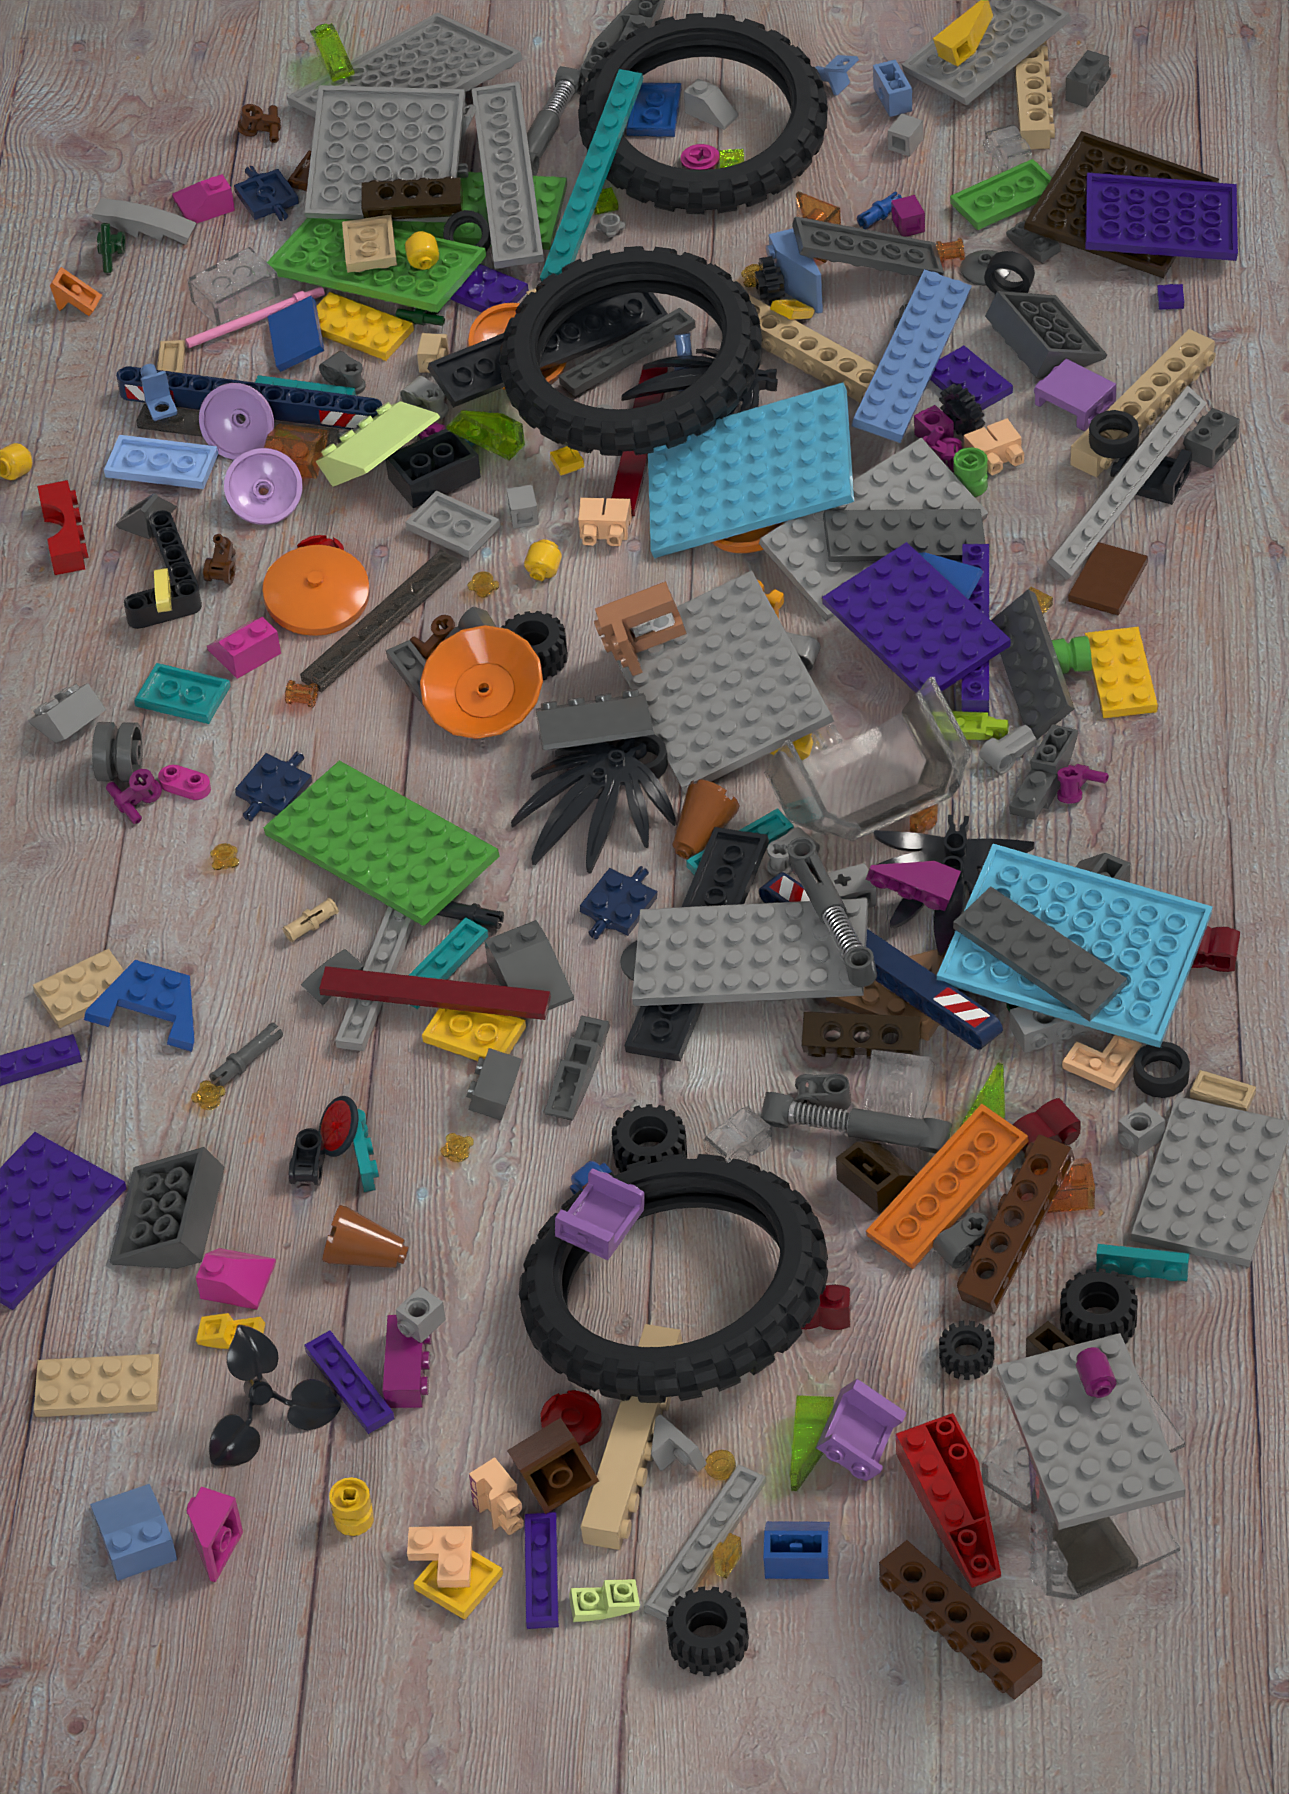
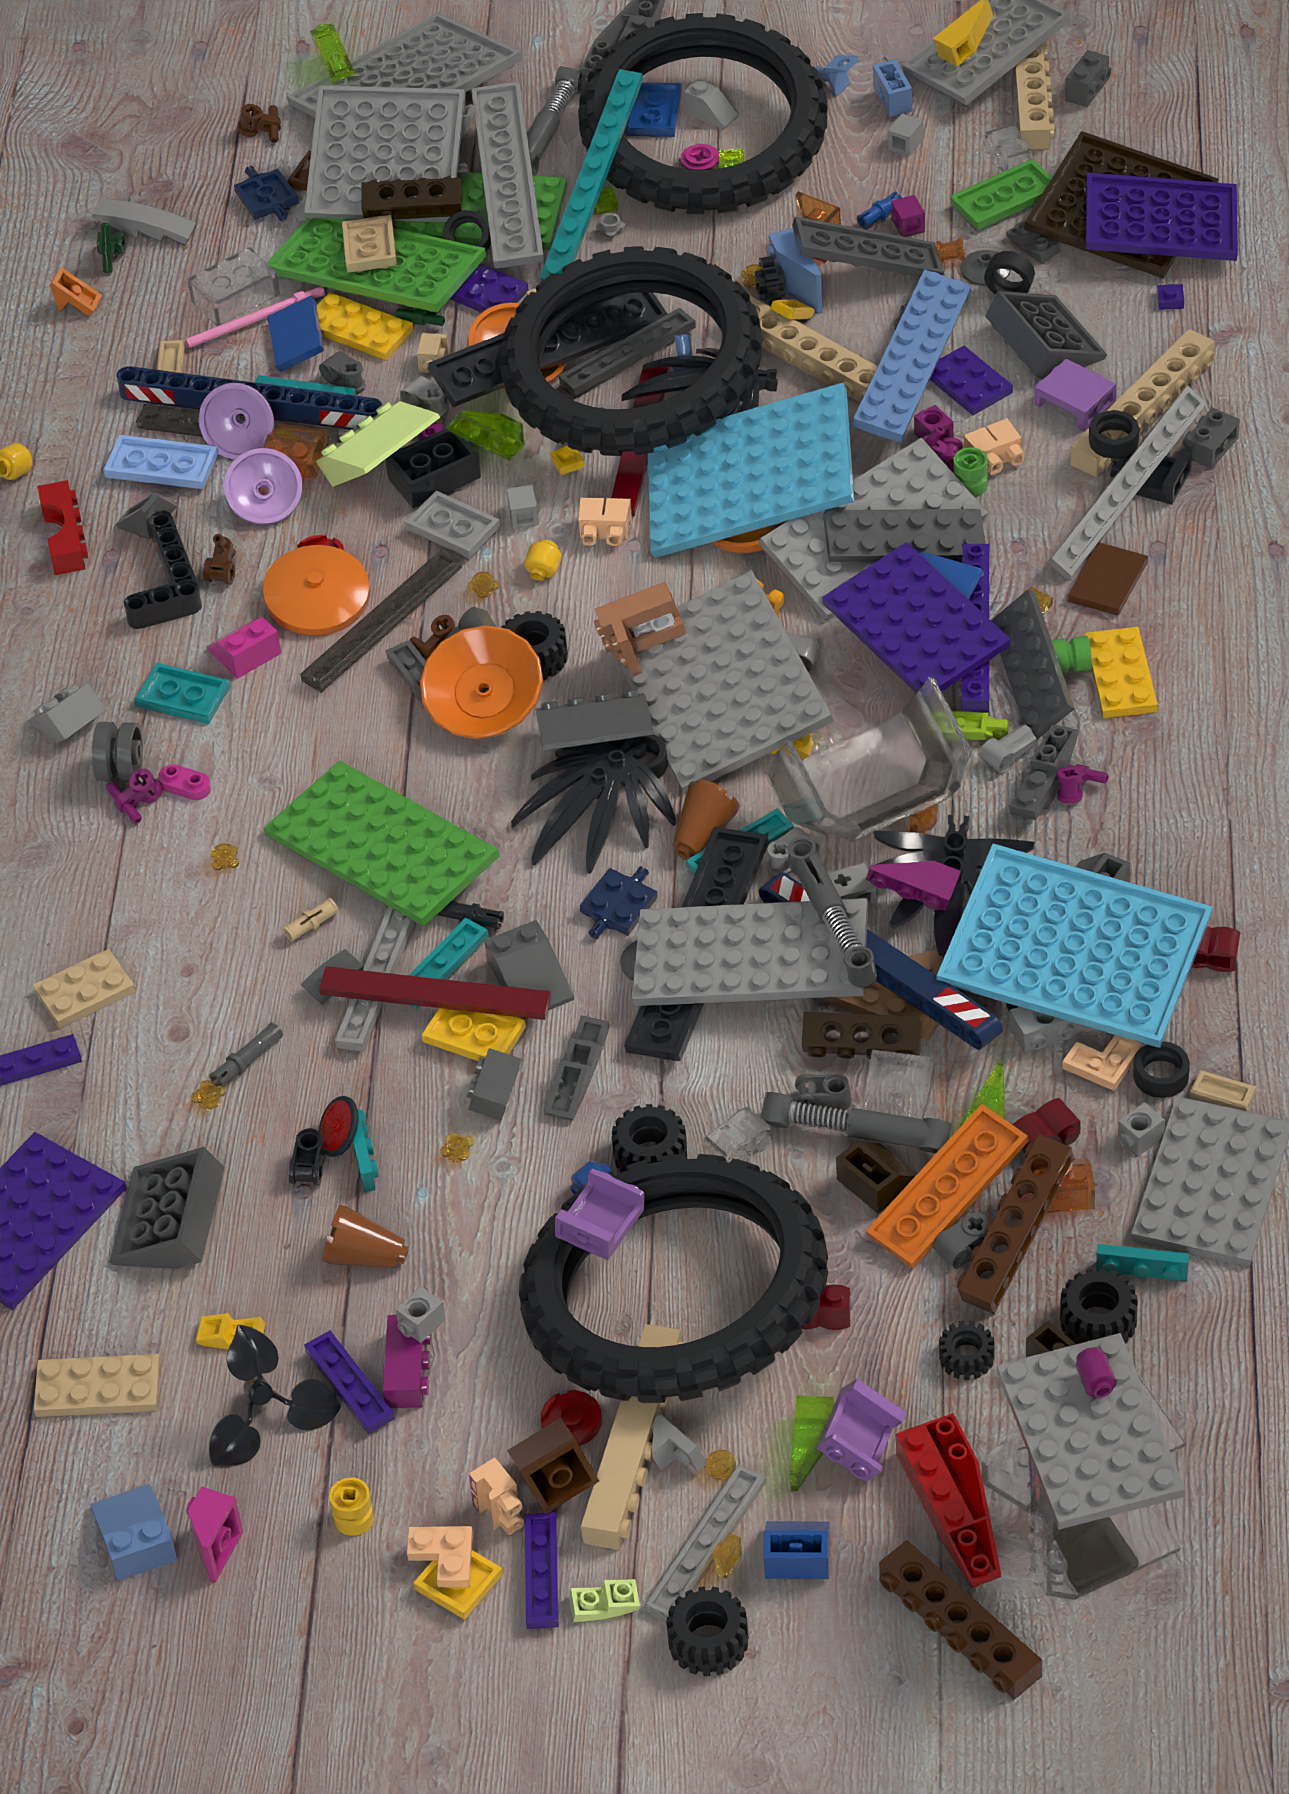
(153, 993): blue wing -> none
(156, 392): medium blue bracket -> none
(162, 590): light yellow beam -> none
(205, 199): dark pink slope -> none
(234, 1277): dark pink slope -> none
(272, 785): dark blue plate -> none
(301, 693): clear orange bush -> none
(422, 250): yellow head -> none
(961, 409): black gear -> none
(1040, 953): dark grey plate -> none

